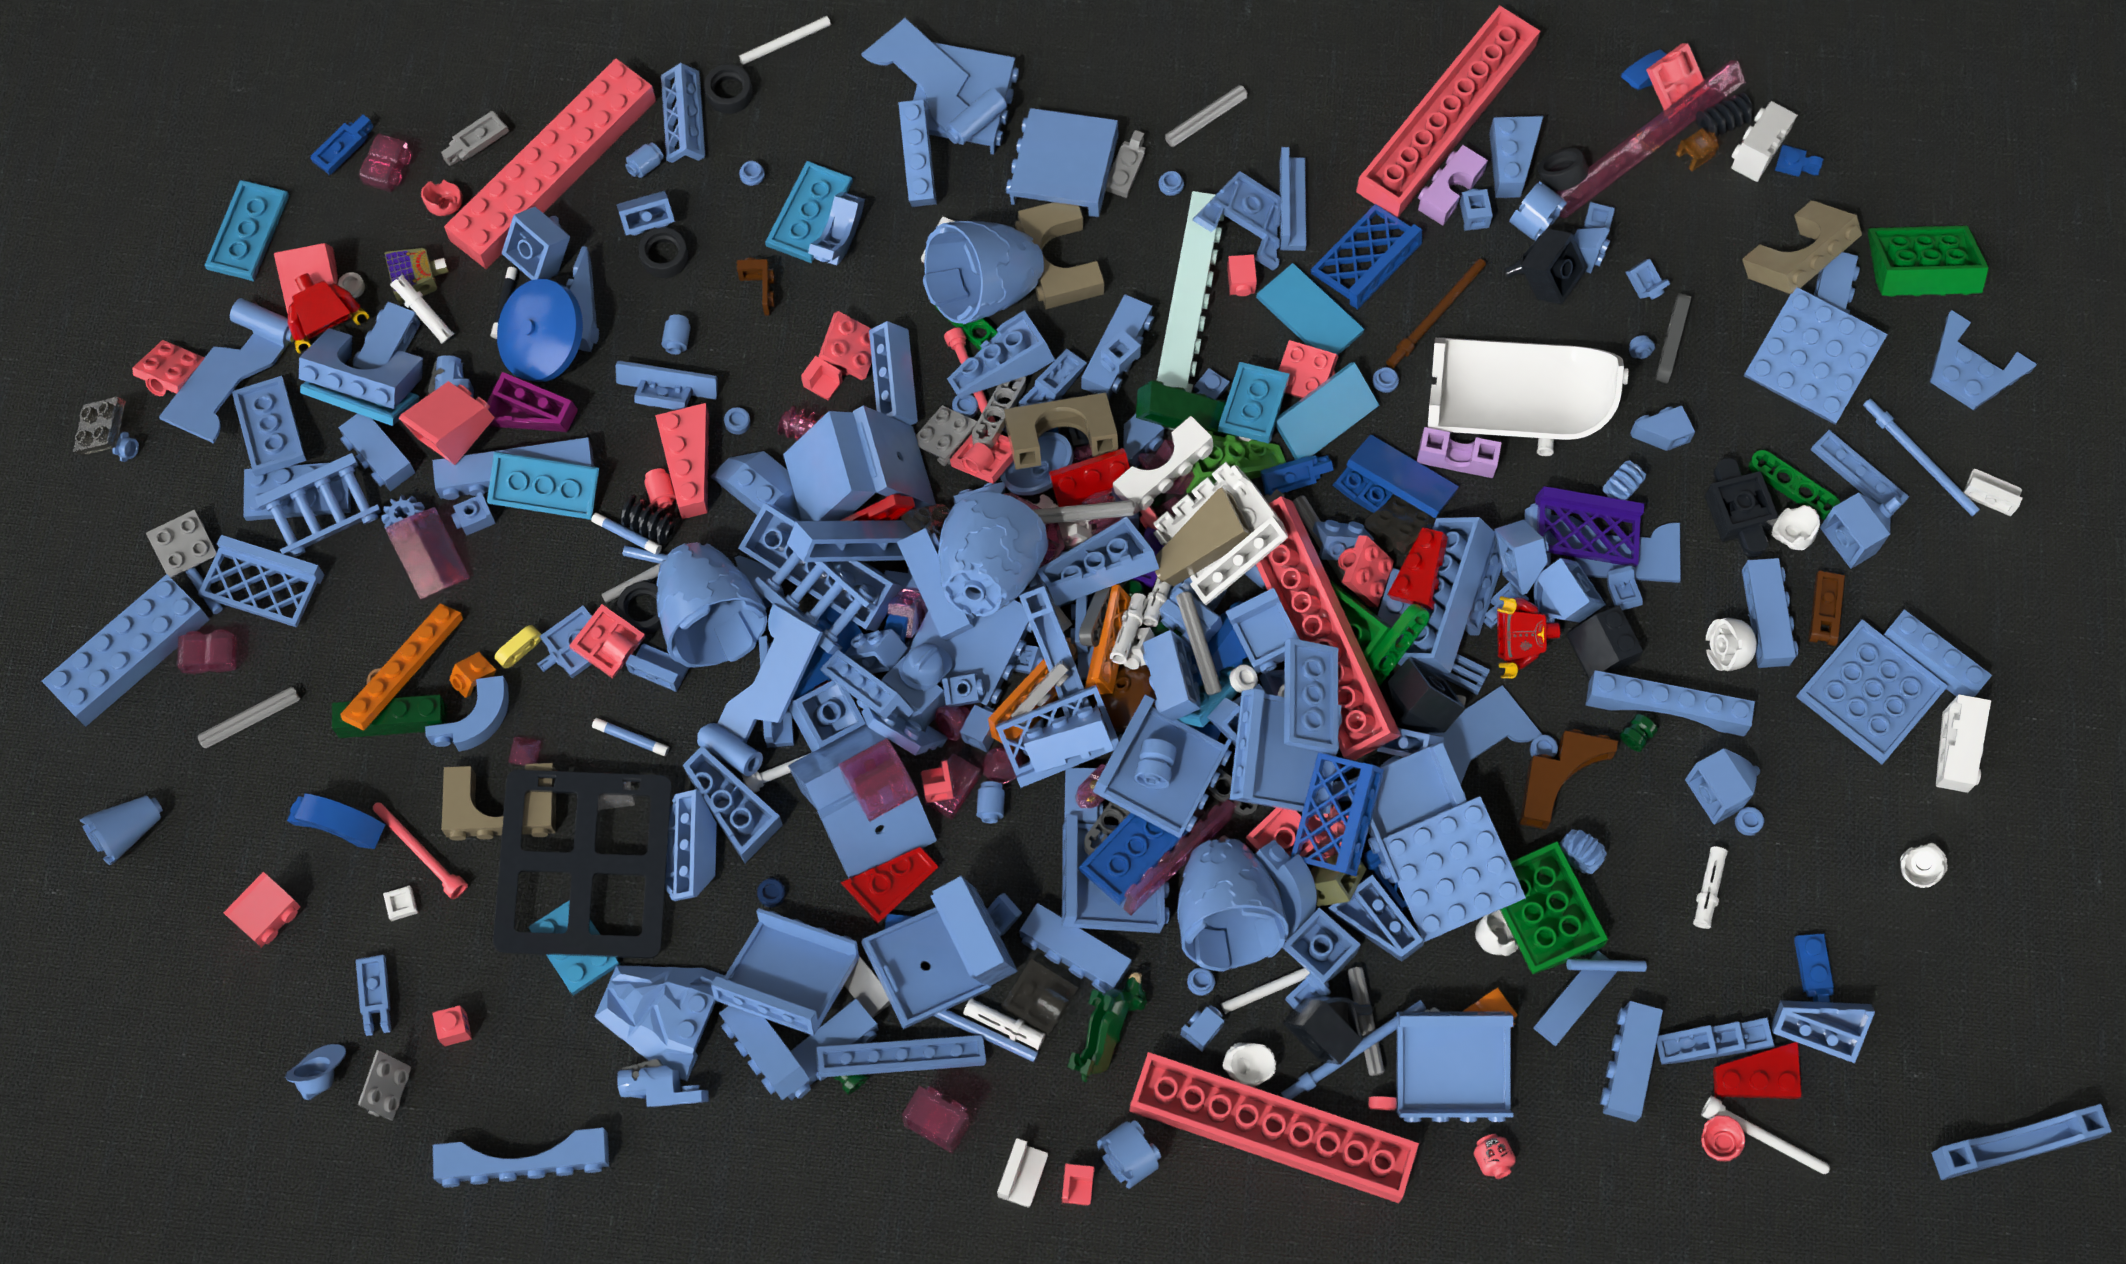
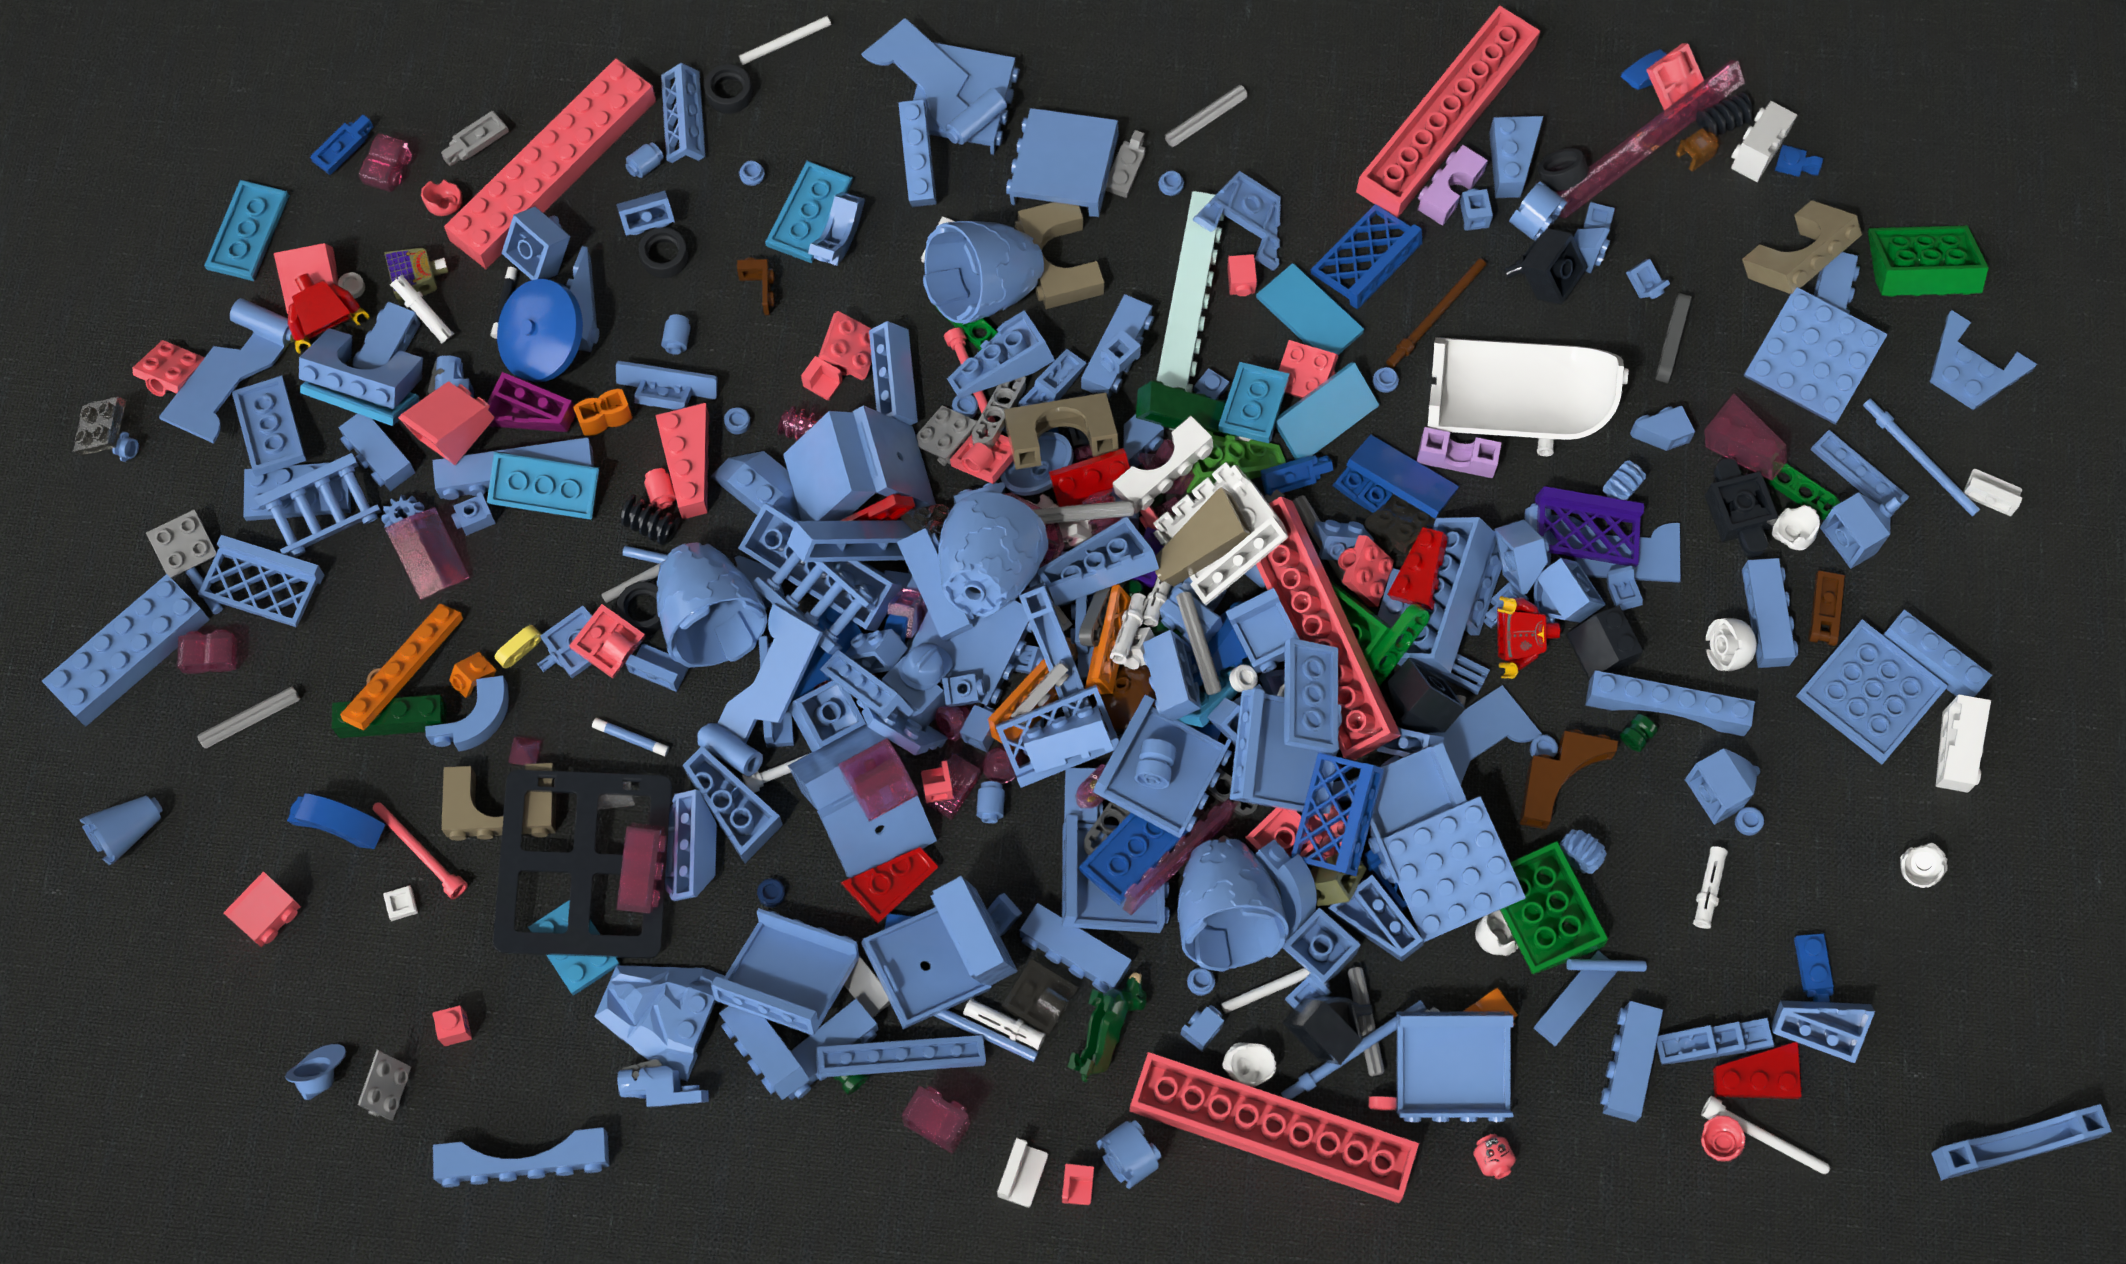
(373, 992): medium blue hinge -> none
(603, 412): none -> orange brick
(626, 533): medium blue bar -> none
(641, 868): none -> clear pink wedge
(1292, 202): medium blue fence -> none
(1641, 347): medium blue plate -> none
(1745, 438): none -> clear pink wedge

